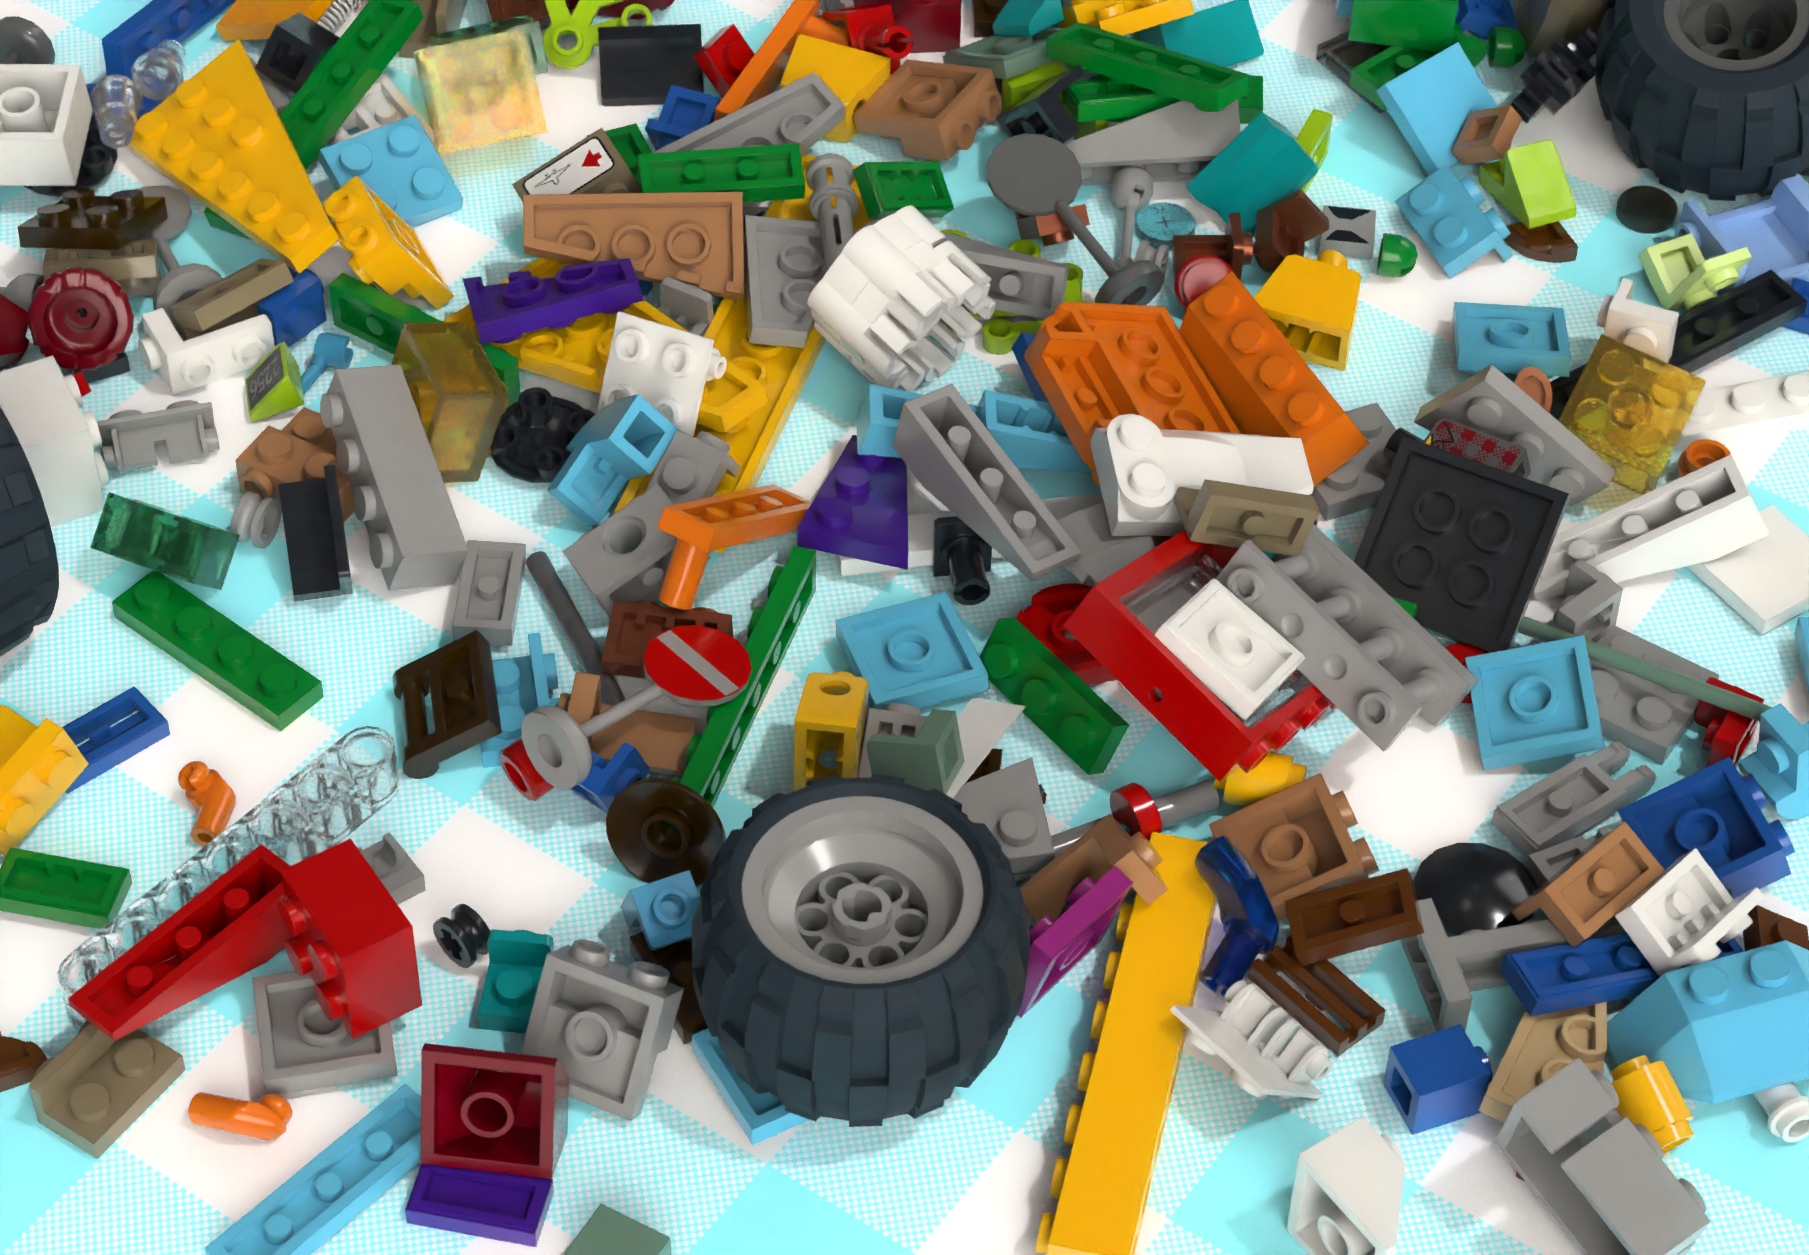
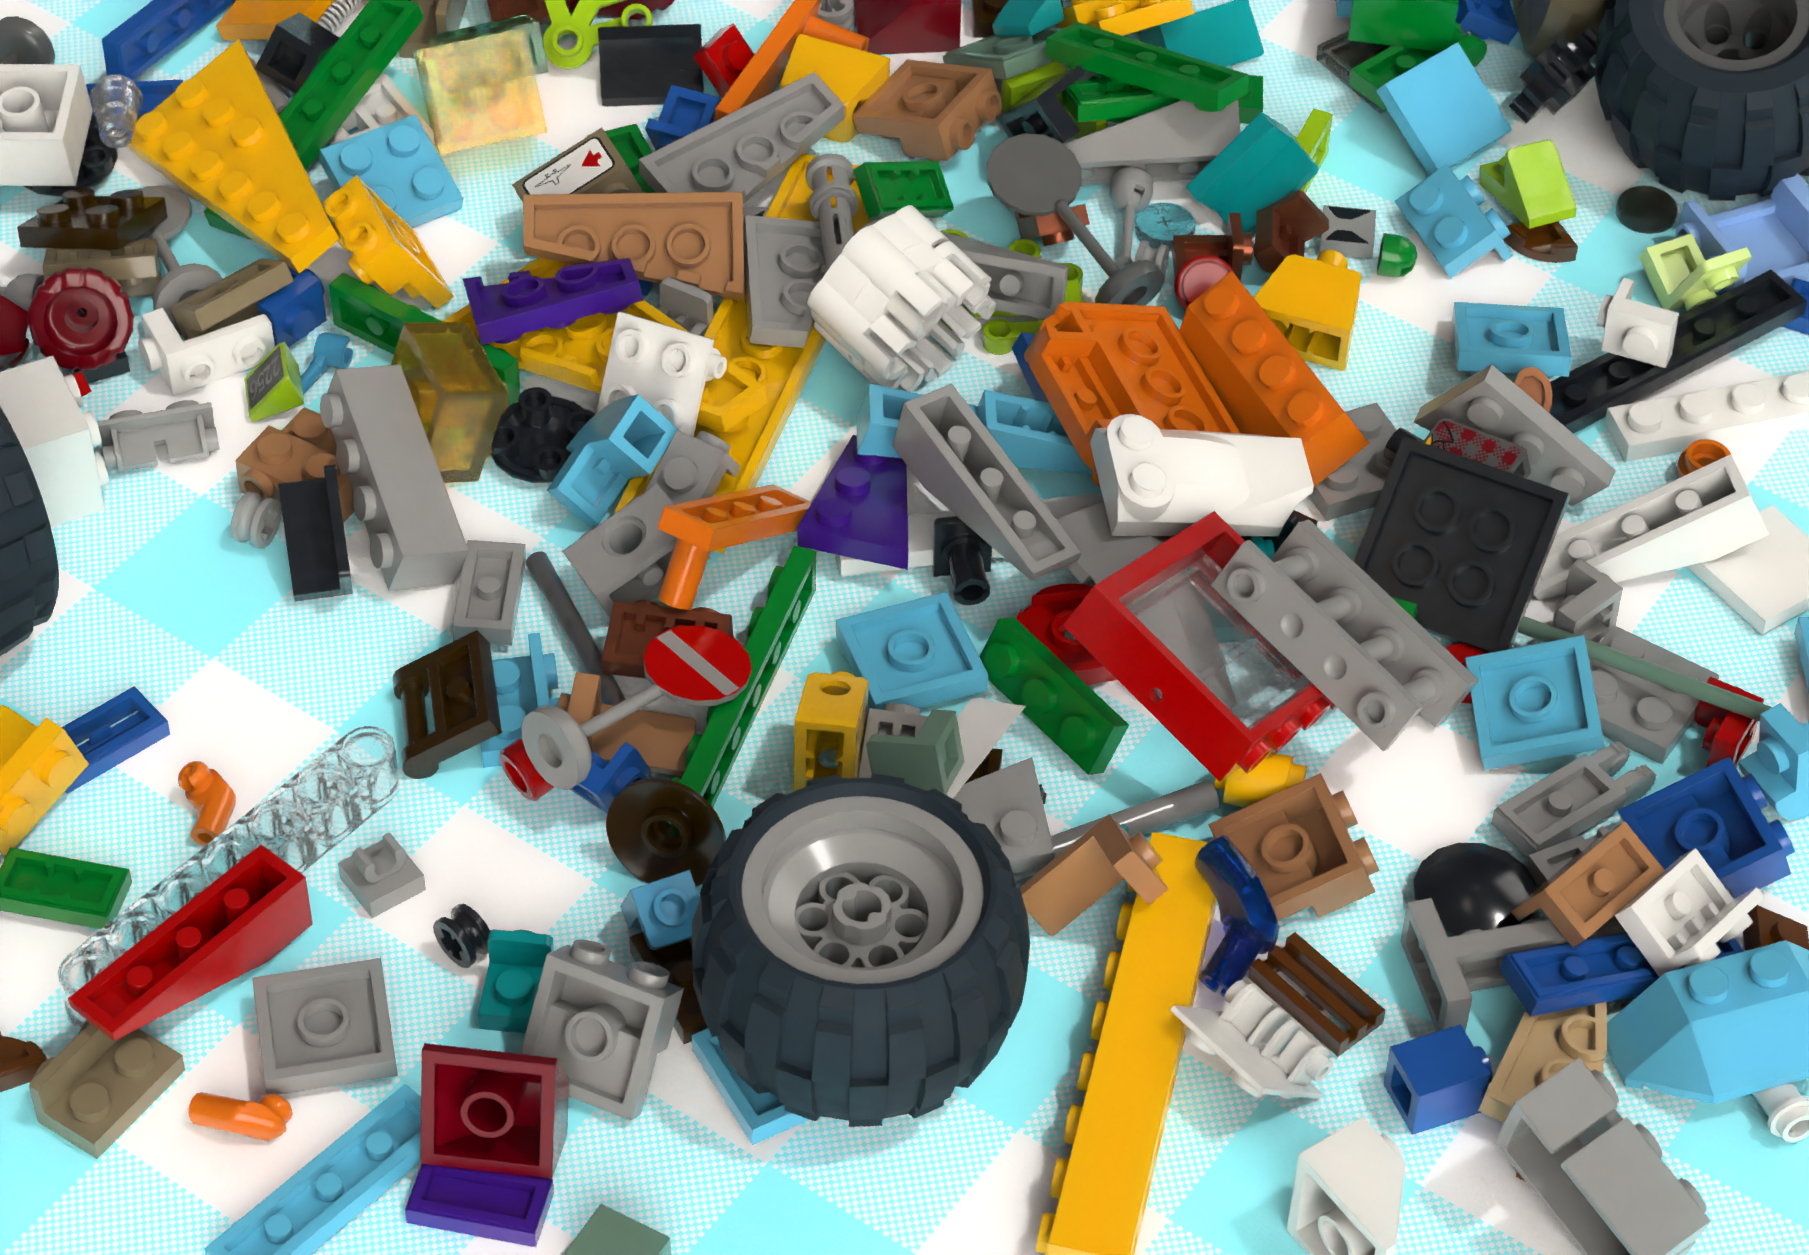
(160, 70): clear cone -> none
(164, 541): clear green brick -> none
(218, 650): green plate -> none
(349, 939): red brick -> none
(757, 171): green plate -> none
(874, 31): red bracket -> none
(1064, 943): magenta plate -> none
(1136, 810): red tile -> none
(1230, 648): white tile -> none
(1237, 513): dark tan panel -> none
(1354, 917): reddish brown plate -> none
(1486, 135): medium nougat plate -> none
(1505, 47): green hinge -> none
(1632, 411): clear yellow brick -> none
(1653, 1100): yellow brick -> none

